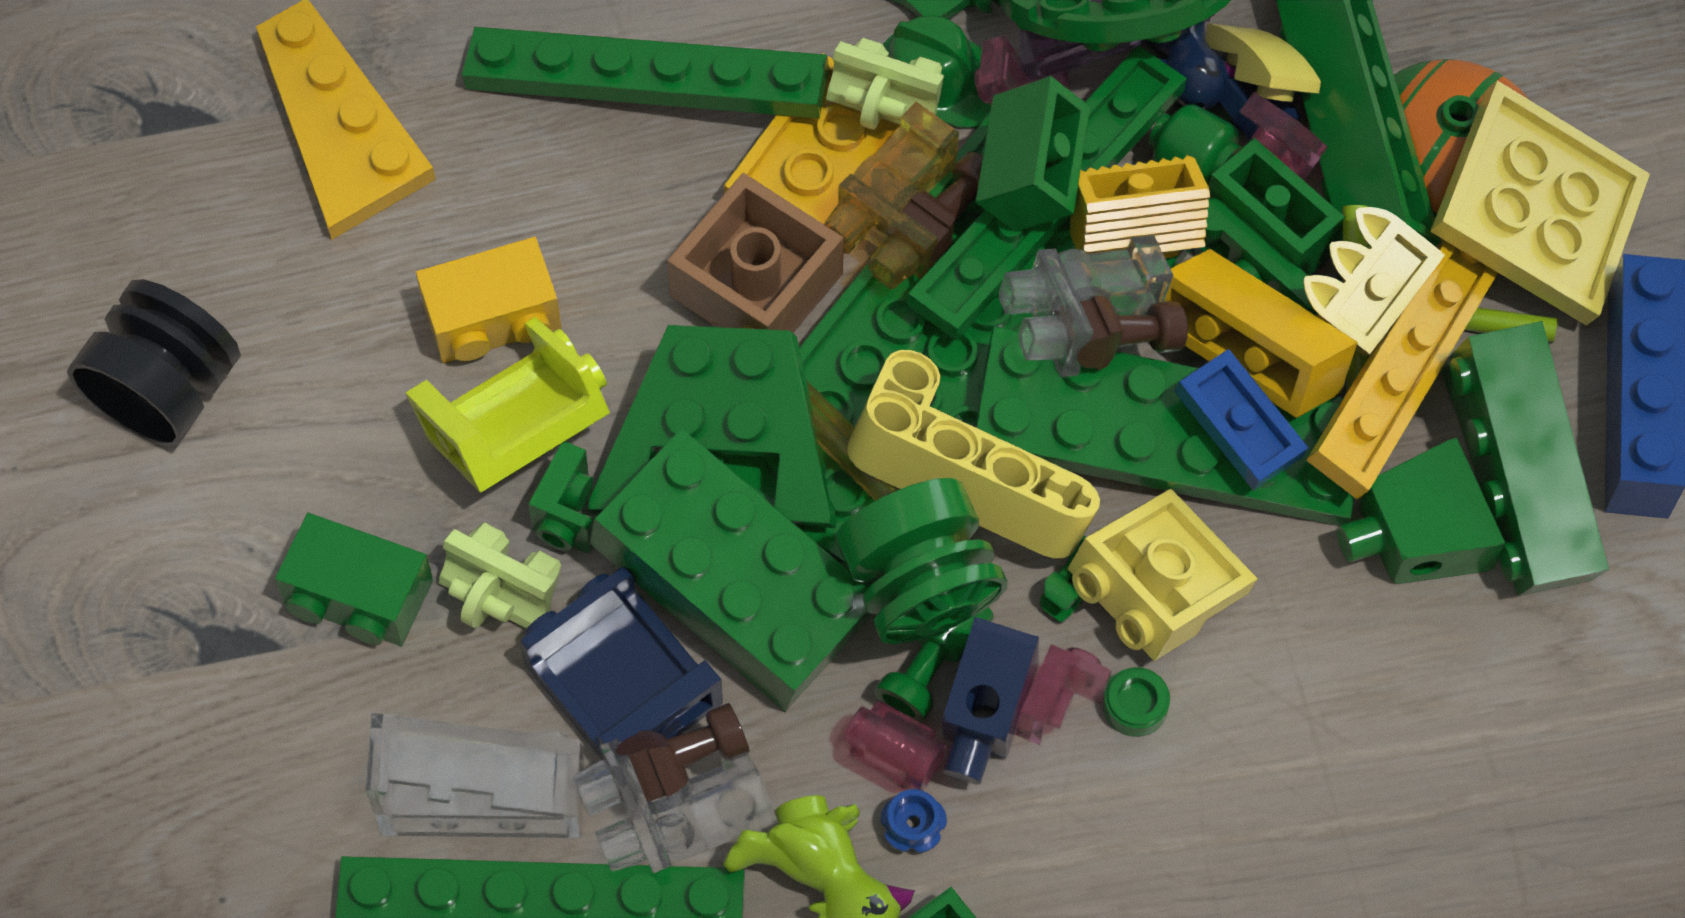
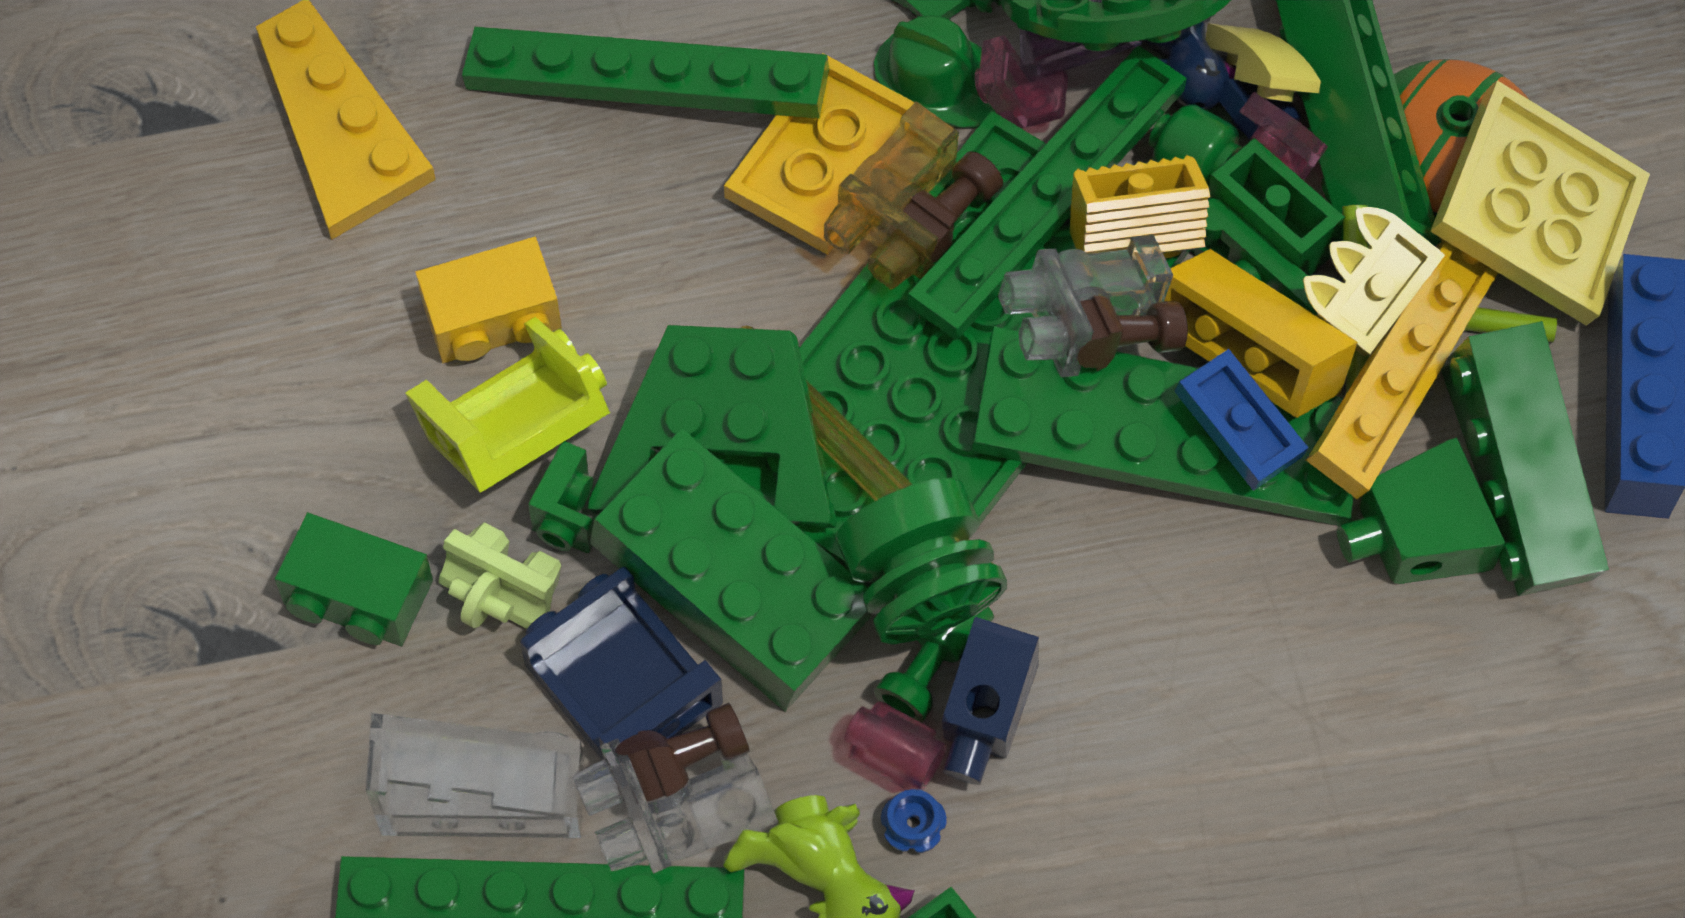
(154, 362): black wheel -> none
(755, 261): medium nougat brick -> none
(882, 85): yellowish green hips -> none
(1009, 488): light yellow beam -> none
(1033, 154): green brick -> none
(1054, 688): clear pink bracket -> none
(1059, 593): green hand -> none
(1136, 702): green tile -> none
(1159, 574): light yellow plate -> none

